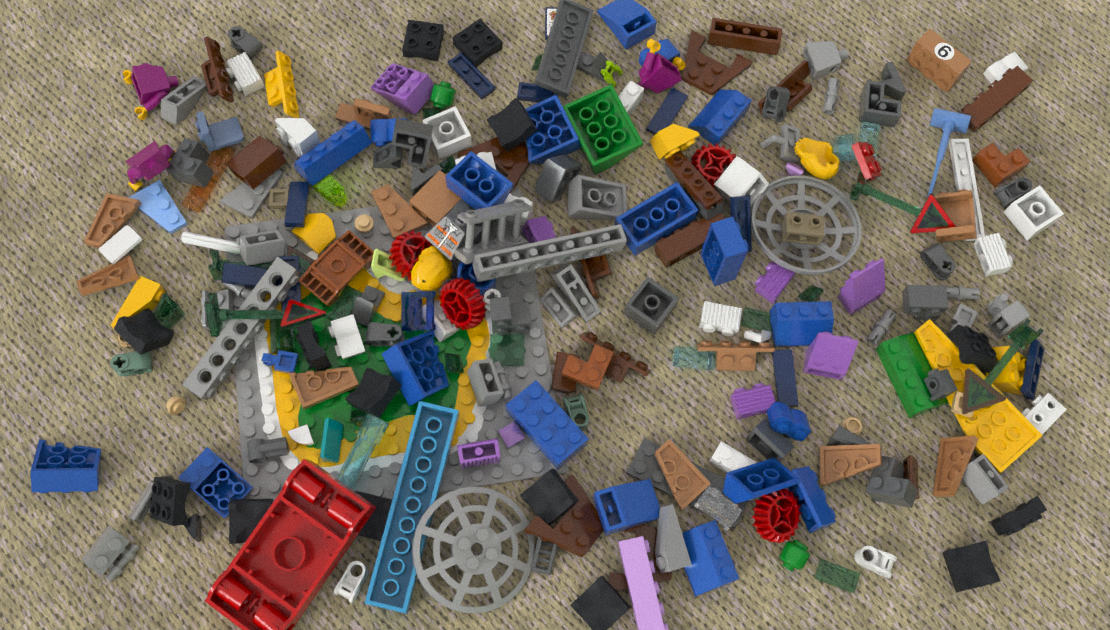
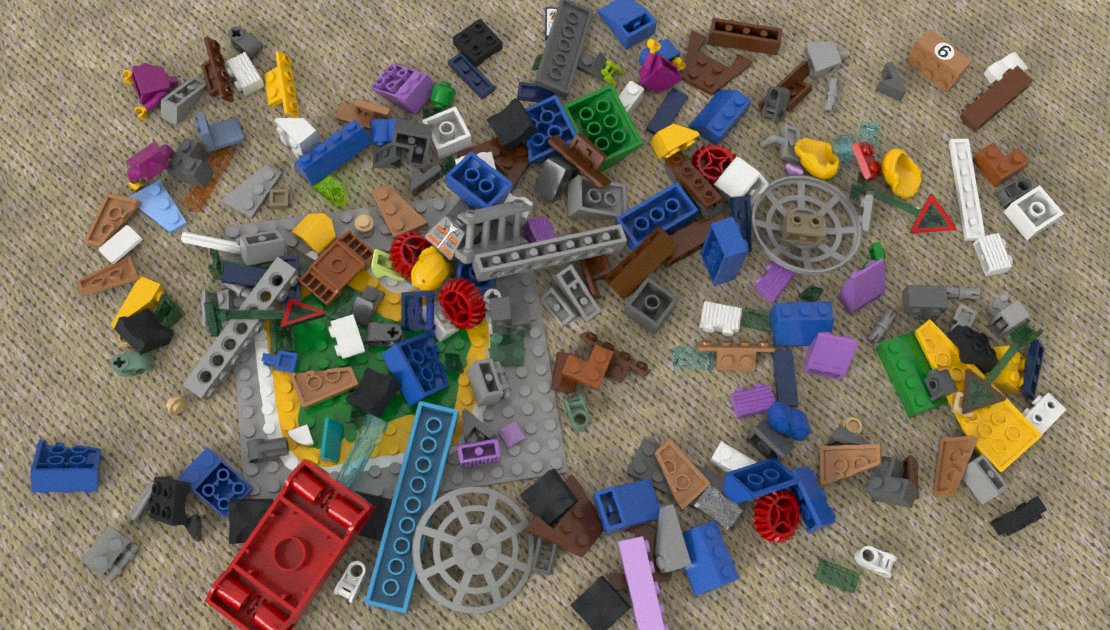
(256, 162): reddish brown brick -> none
(297, 204): dark blue tile -> none
(310, 346): black brick -> none
(423, 40): black brick -> none
(434, 199): medium nougat panel -> none
(473, 424): none -> dark grey slope
(546, 424): blue brick -> none
(584, 156): none -> reddish brown bracket
(641, 262): none -> reddish brown brick
(758, 337): white tile -> none
(794, 555): green head -> none
(866, 202): none -> light grey plate
(876, 108): dark grey brick -> none
(876, 253): none -> green bracket
(901, 173): none -> yellow piece
(938, 260): dark grey piece -> none
(949, 122): medium blue piece -> none
(961, 211): medium nougat panel -> none
(970, 566): black brick -> none

